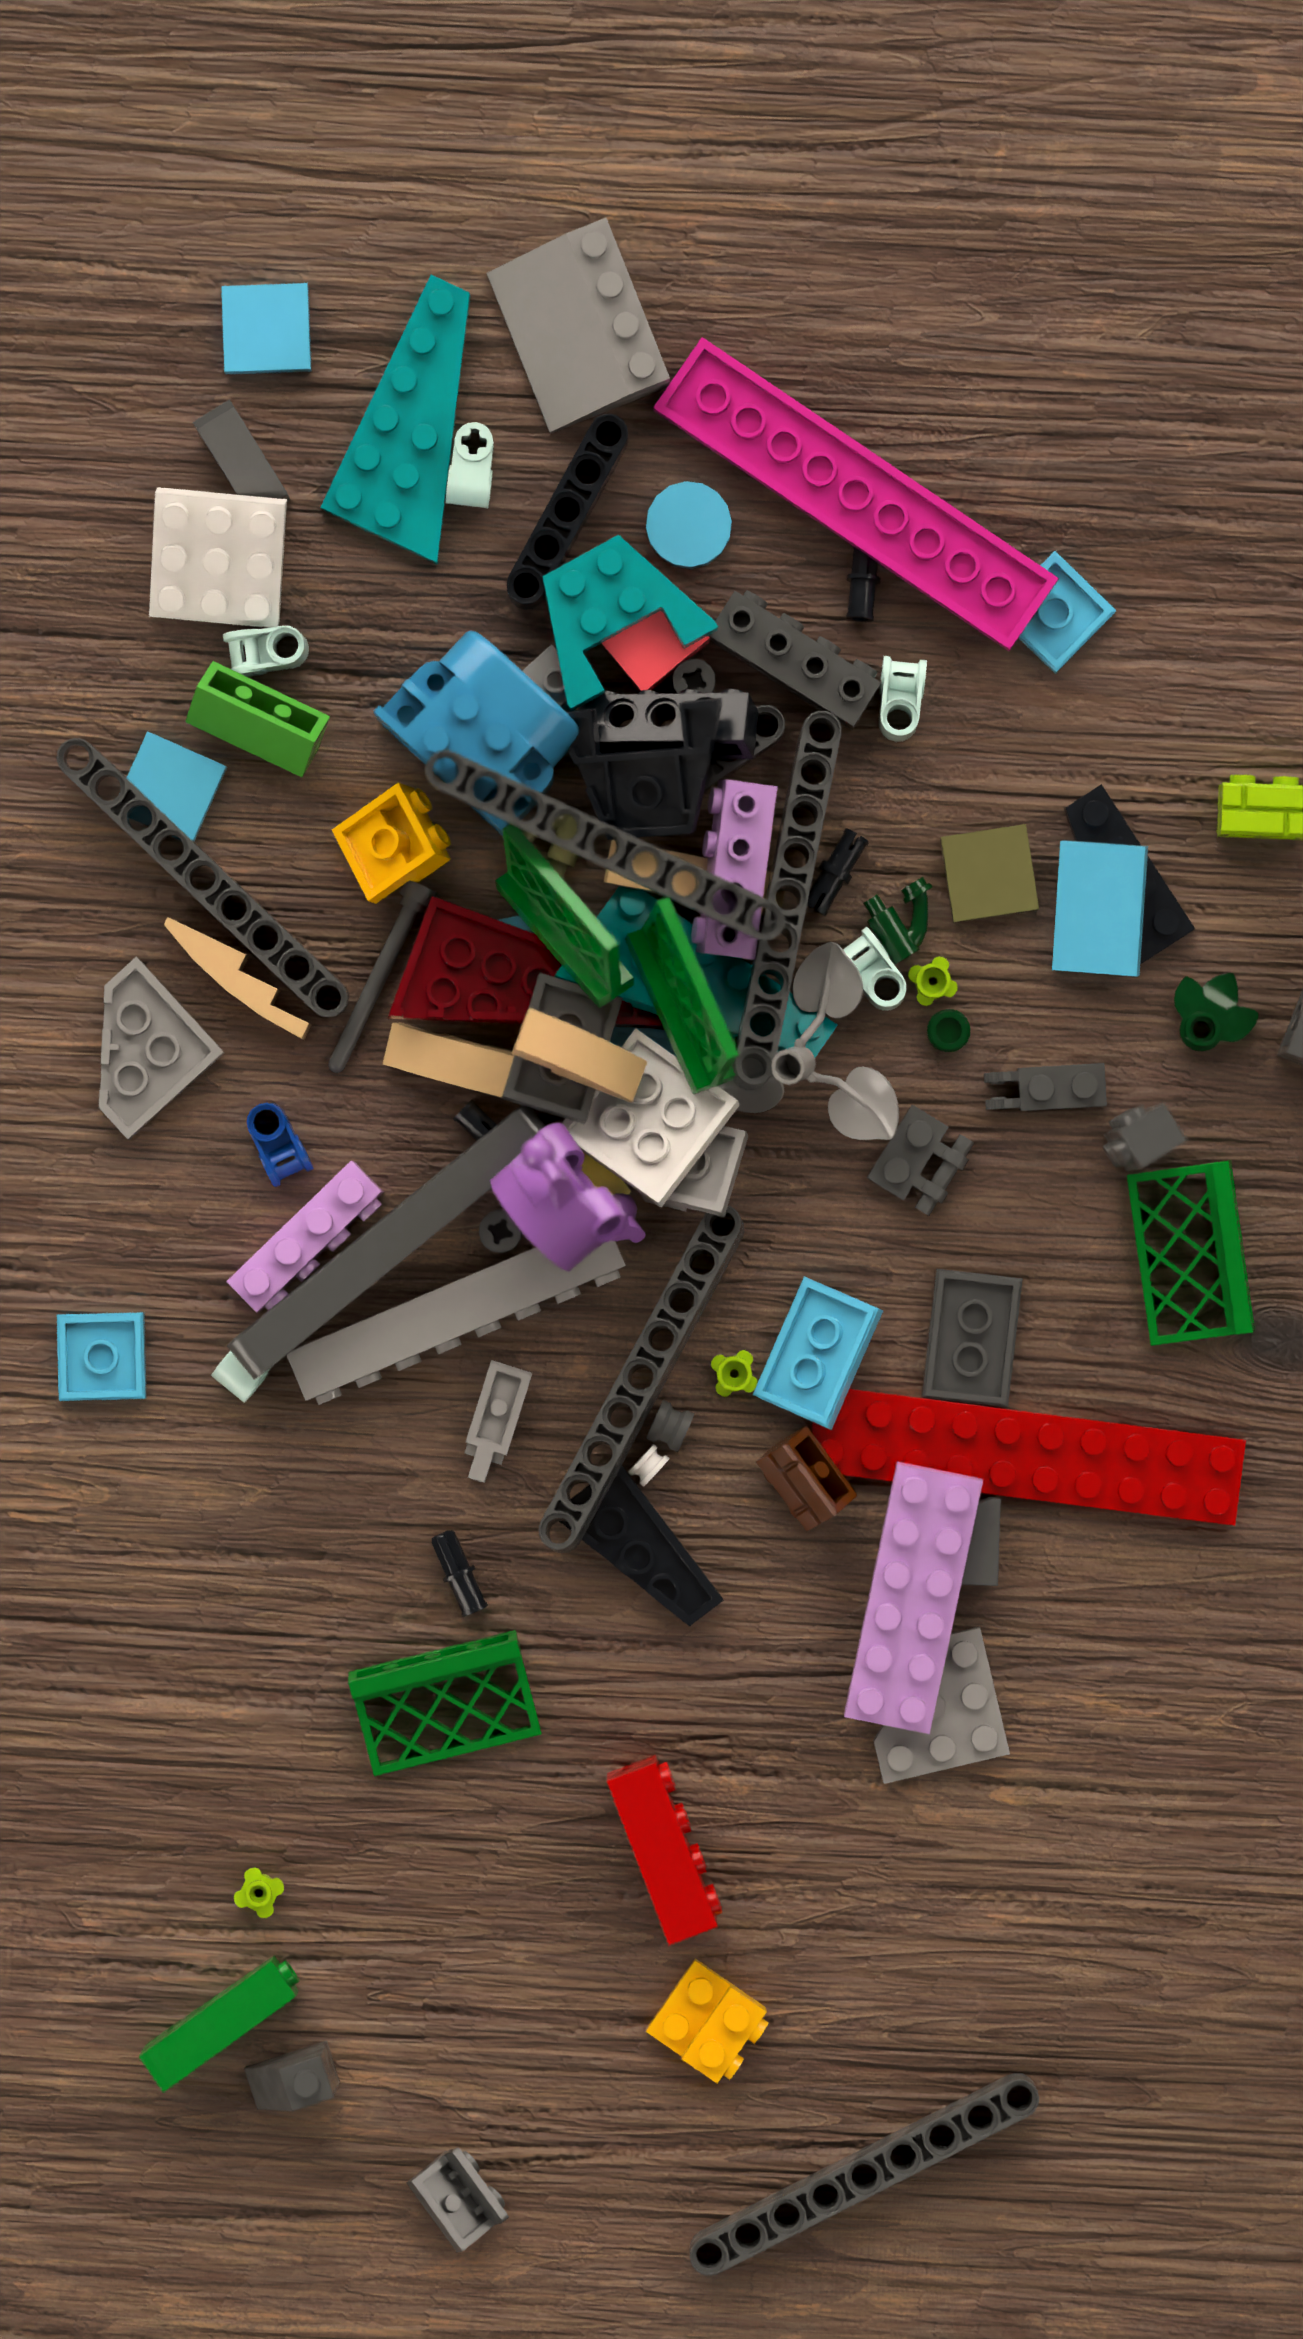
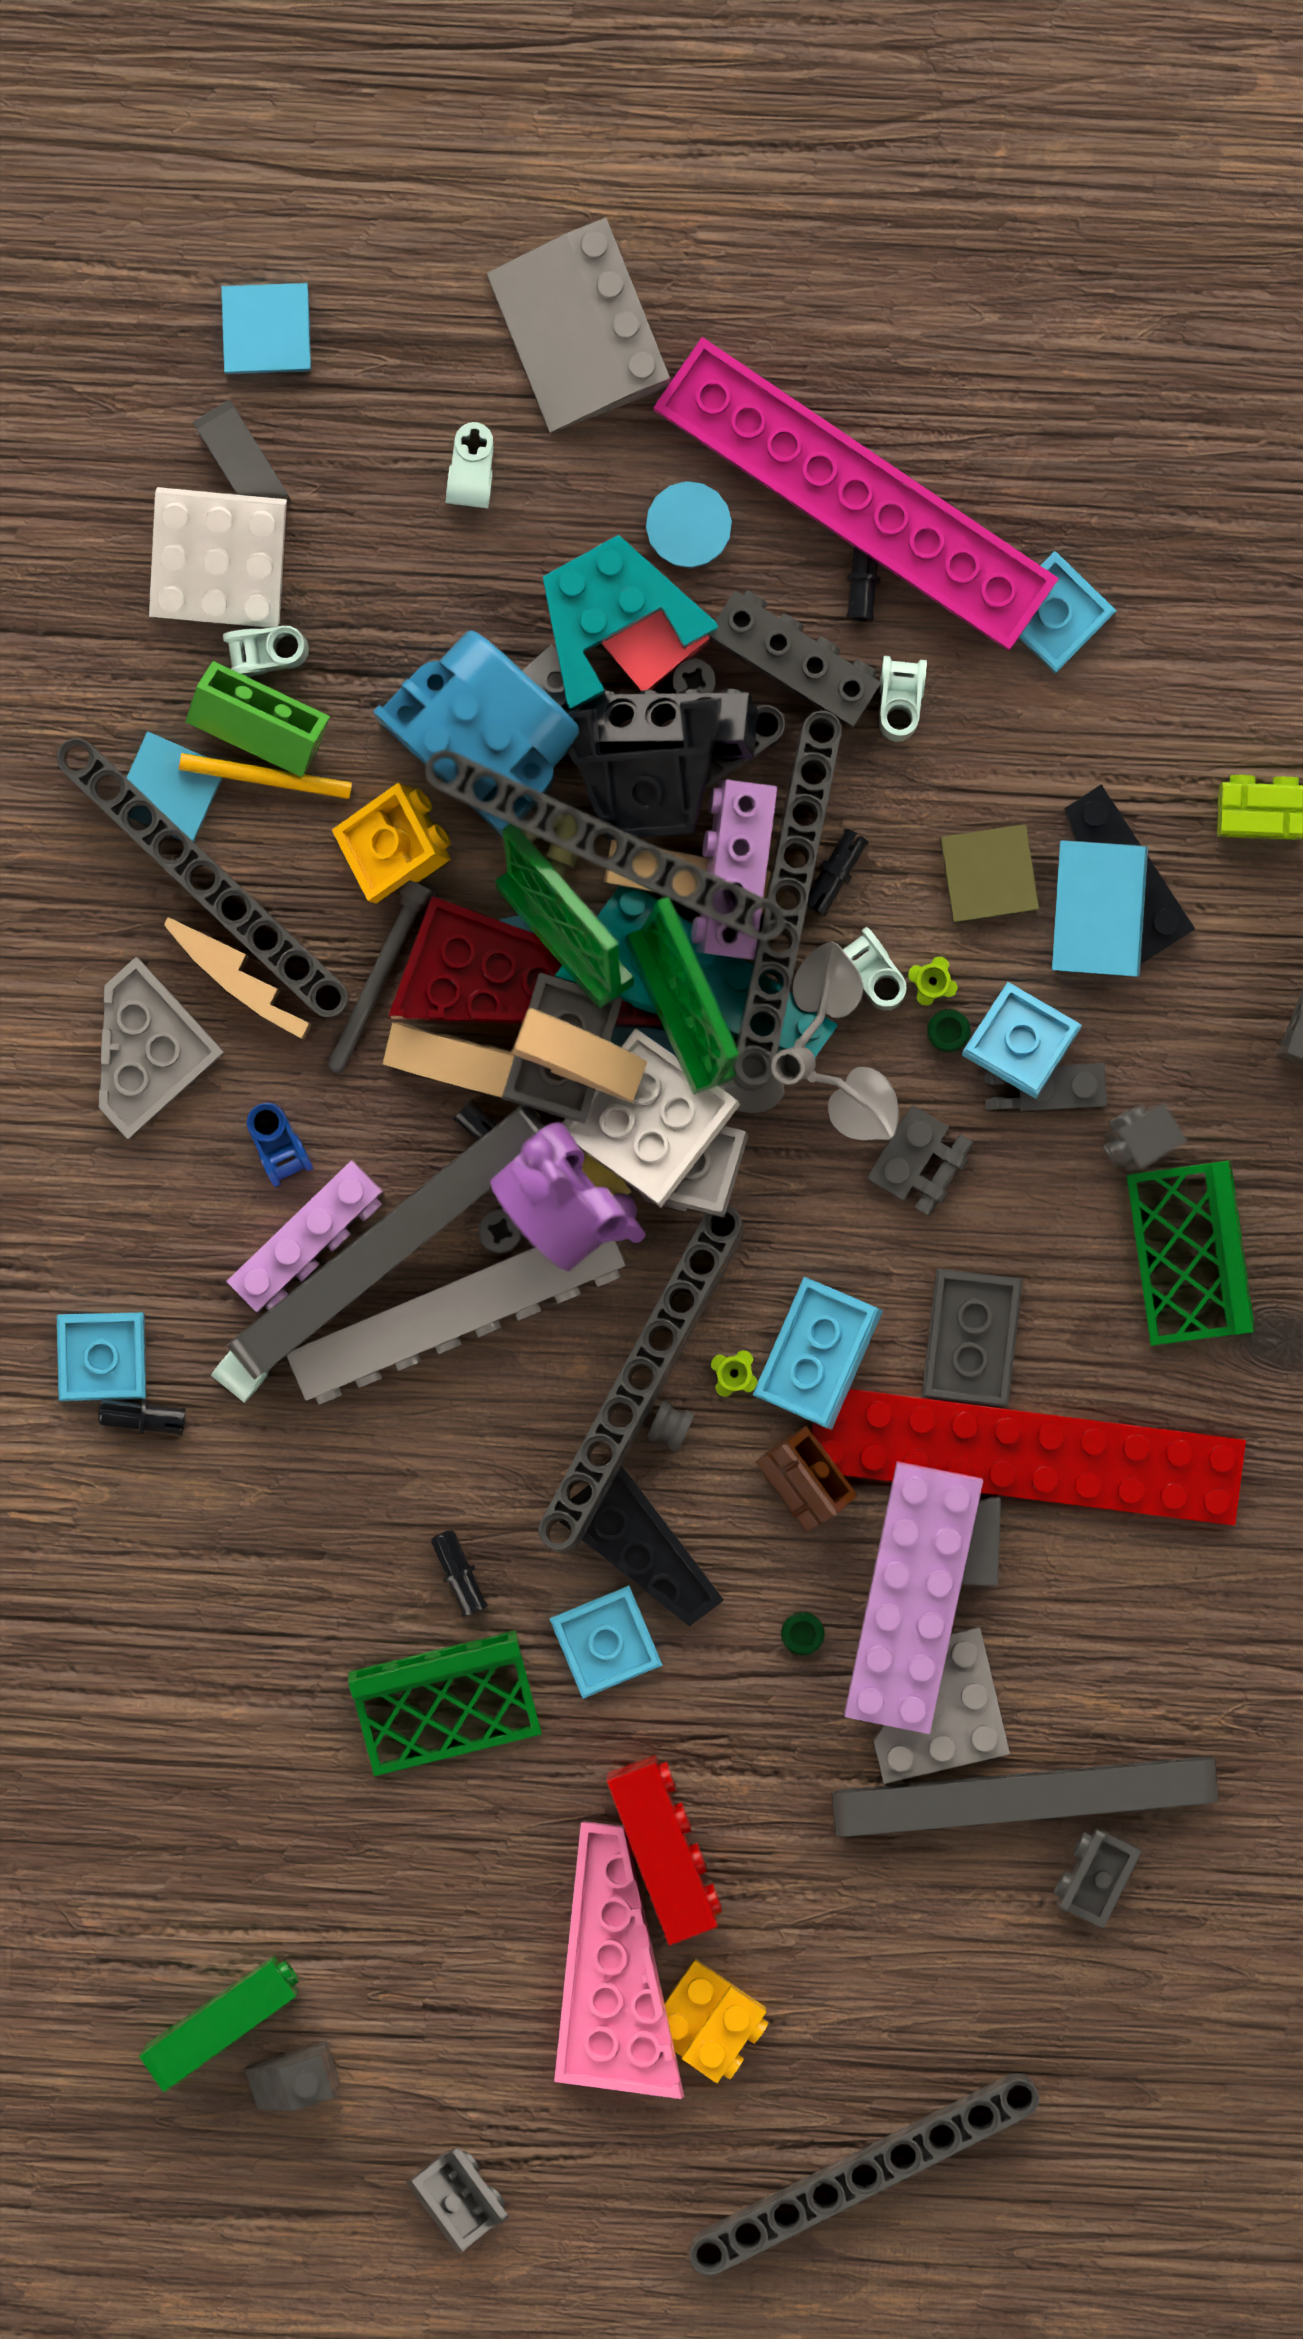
(142, 1416): none -> black axle
(256, 1880): lime plate -> none
(264, 776): none -> yellow bar
(403, 447): teal wing -> none
(495, 1417): light grey hinge -> none
(568, 490): black beam -> none
(605, 1641): none -> medium azure tile
(613, 2001): none -> bright pink wing
(648, 1465): white bush -> none
(802, 1633): none -> dark green tile
(889, 928): dark green plant -> none
(1021, 1040): none -> medium azure tile
(1025, 1796): none -> dark grey beam
(1097, 1876): none -> dark grey bracket
(1215, 1007): dark green plate -> none

